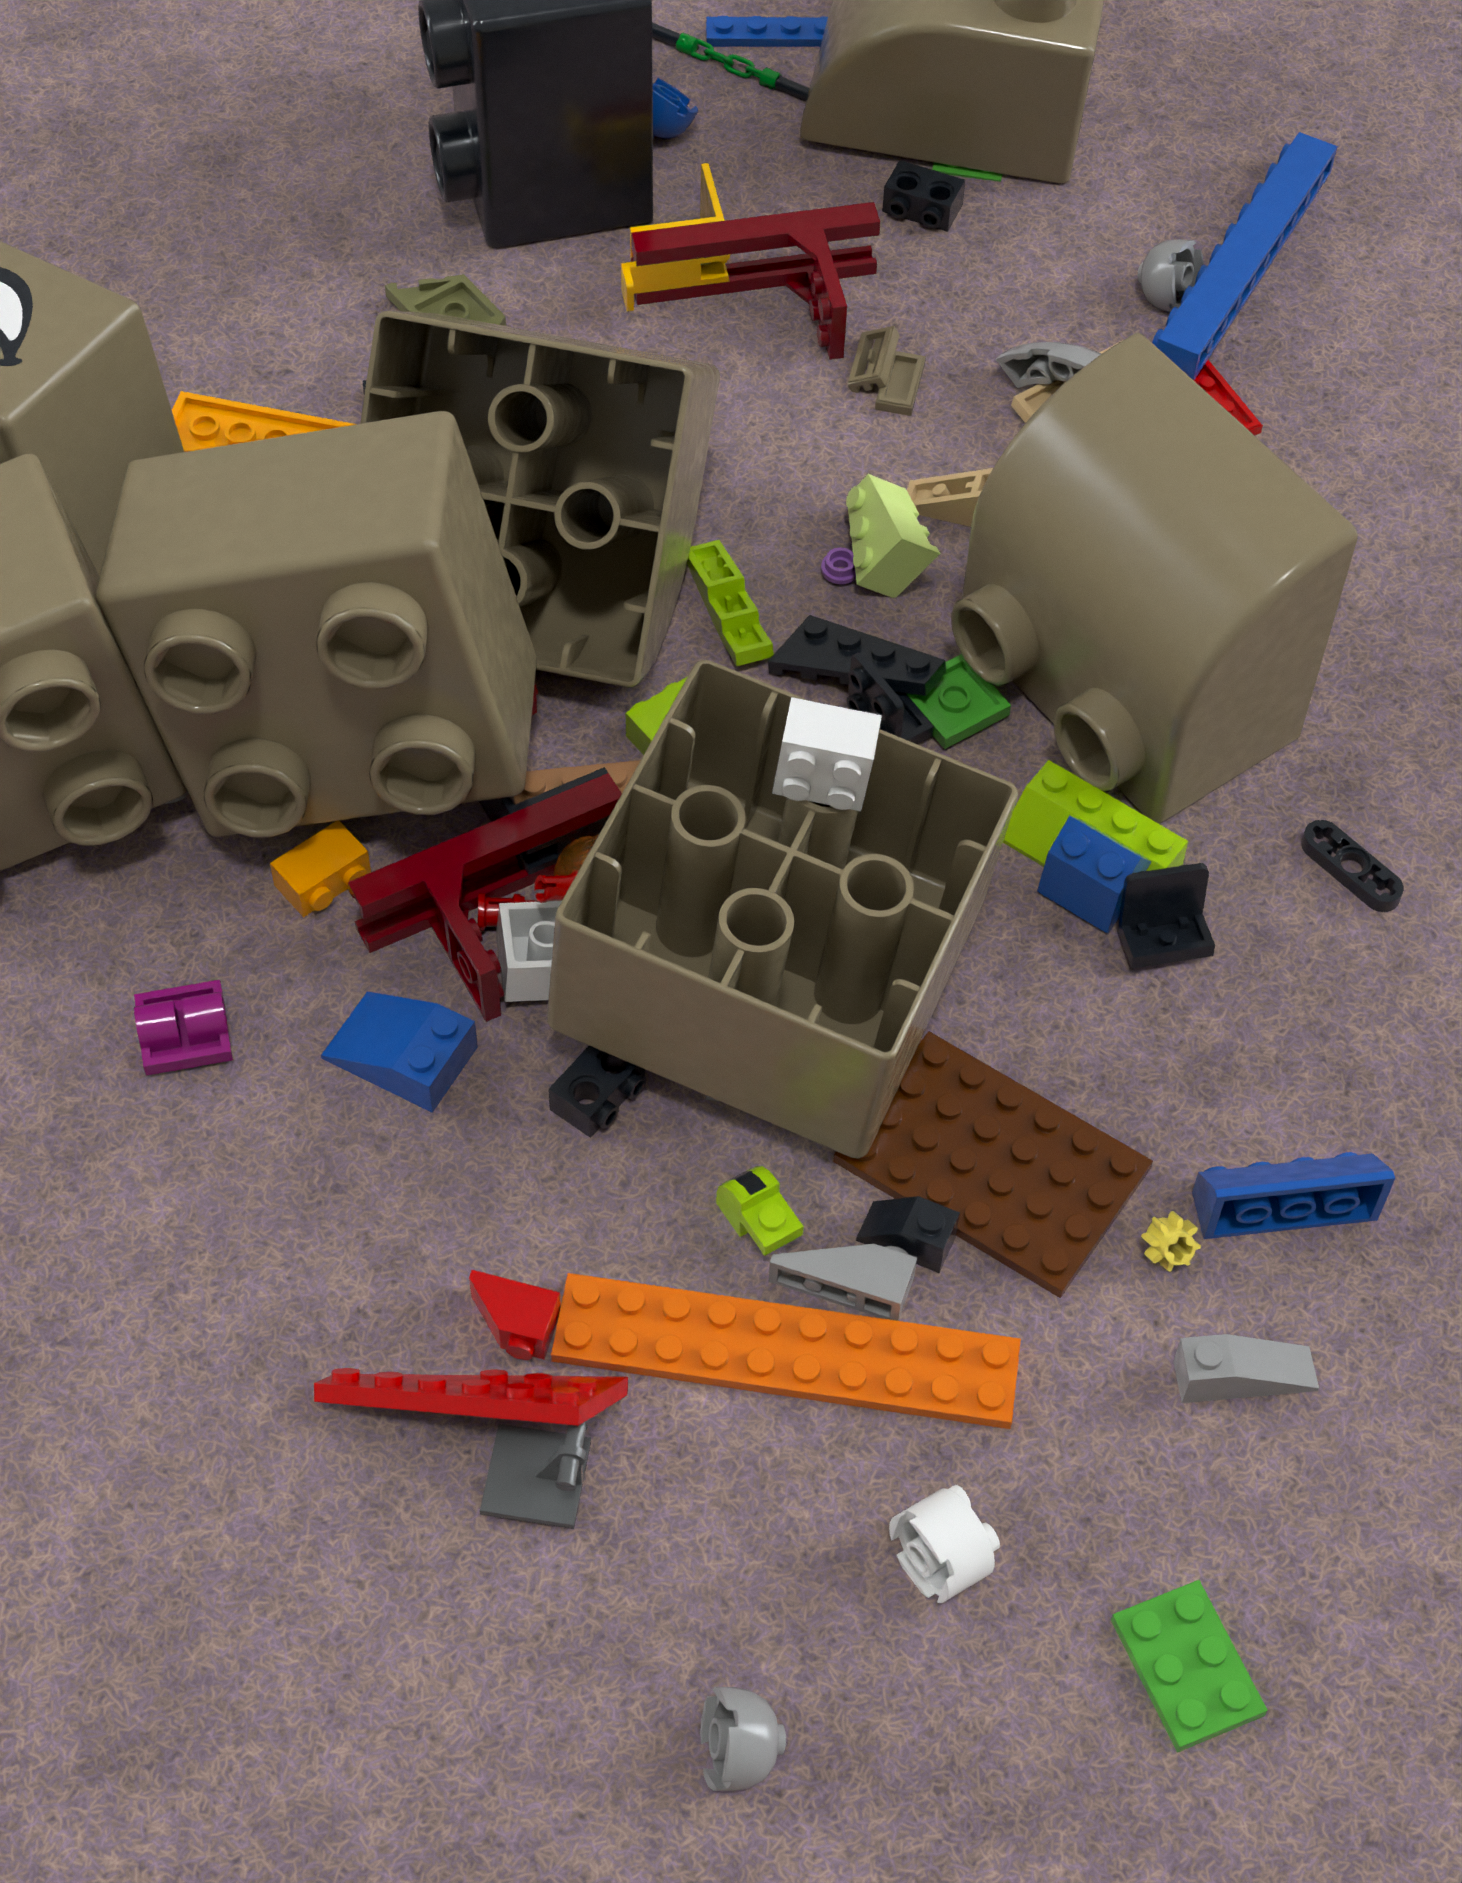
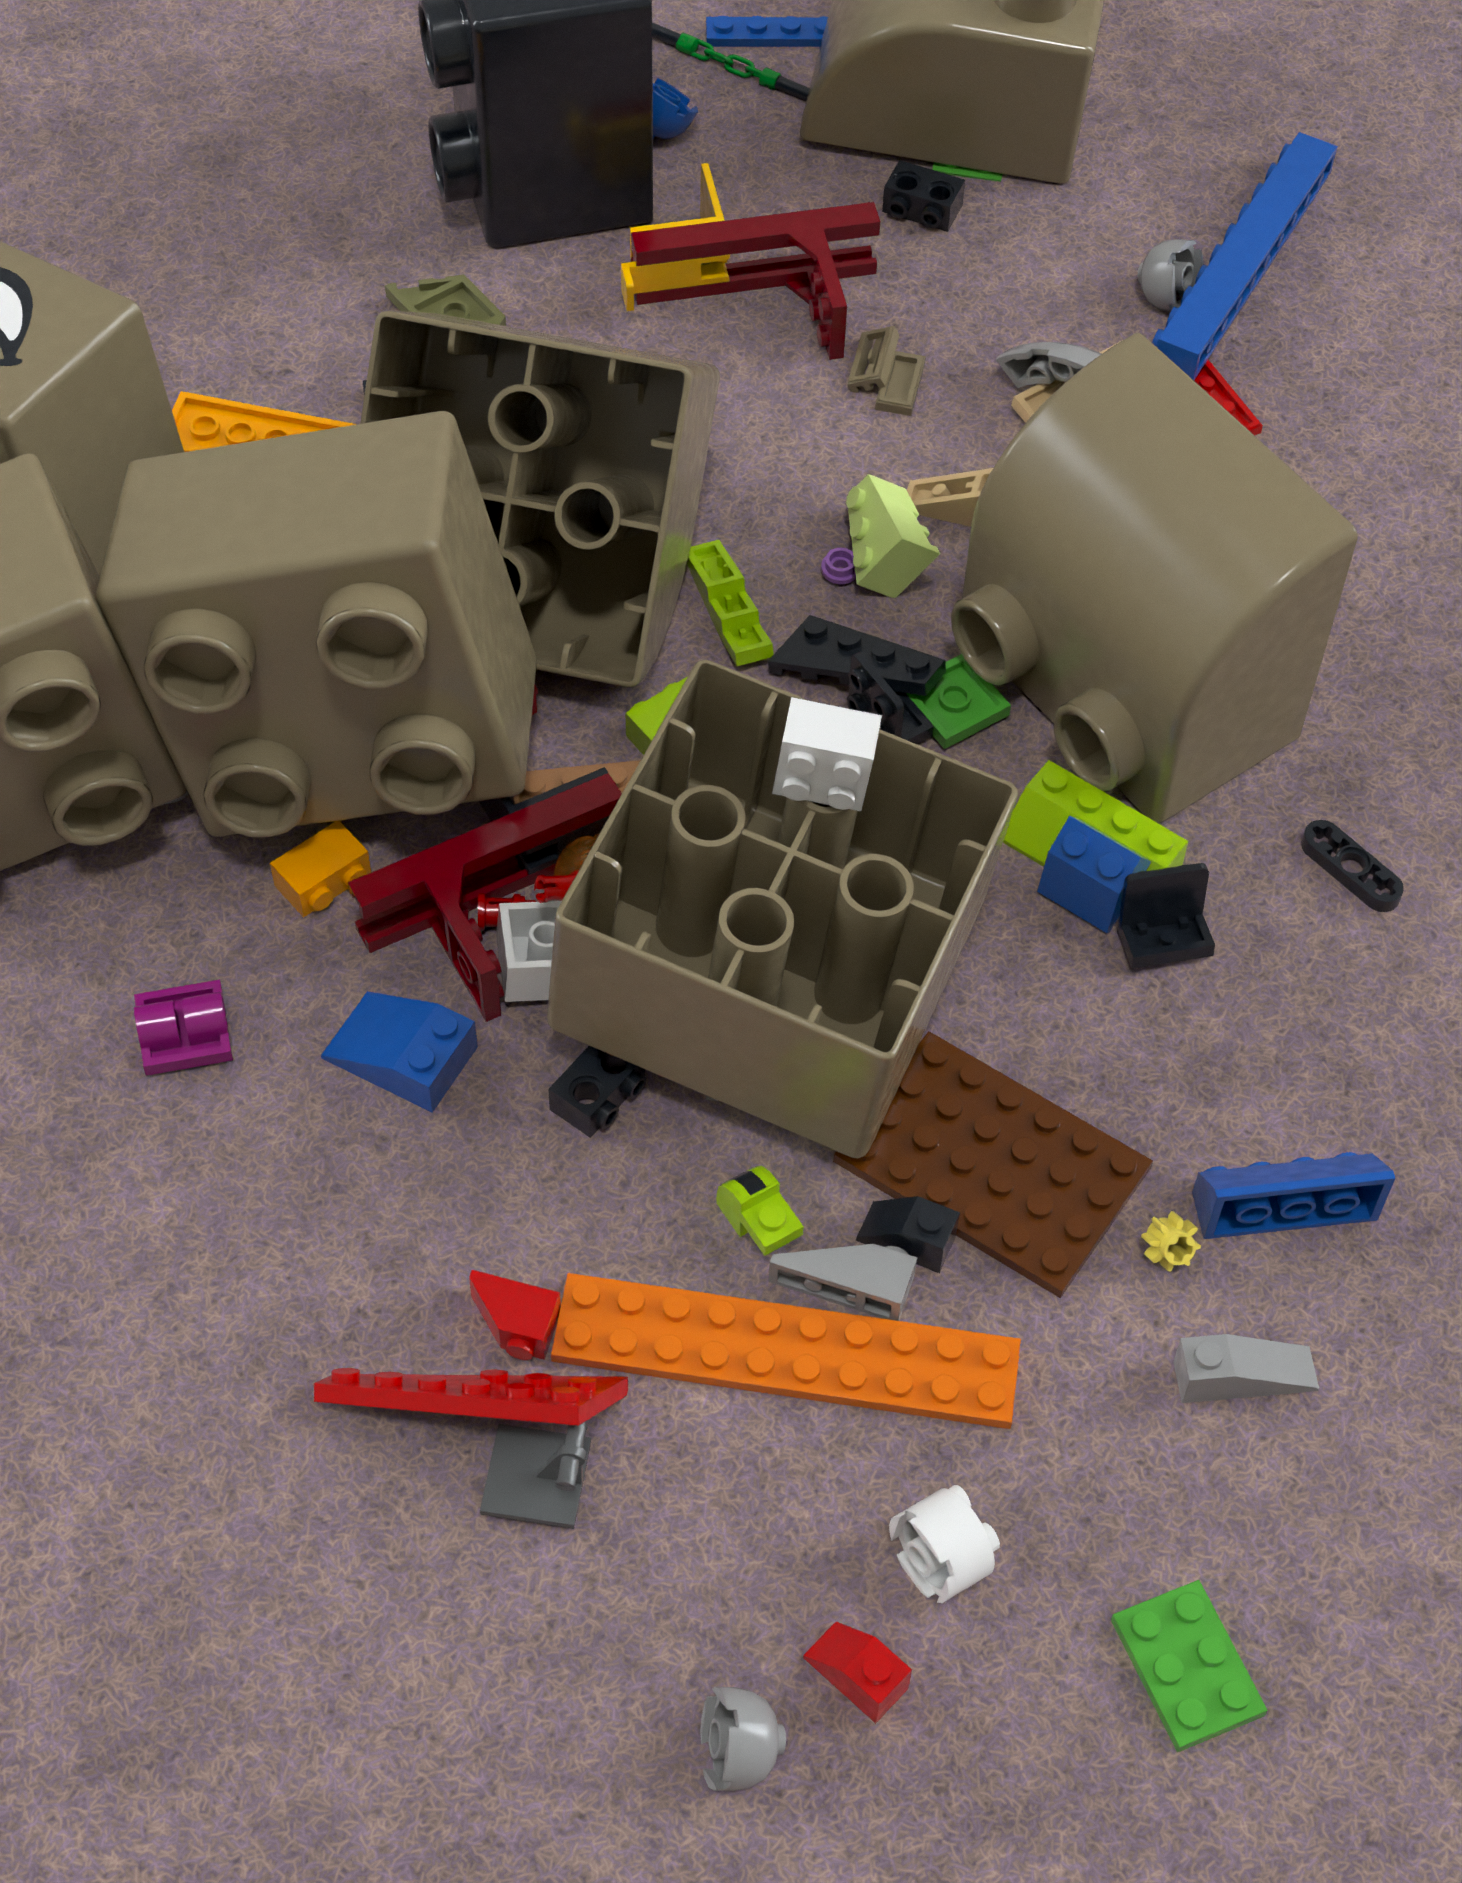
(860, 1668): none -> red slope

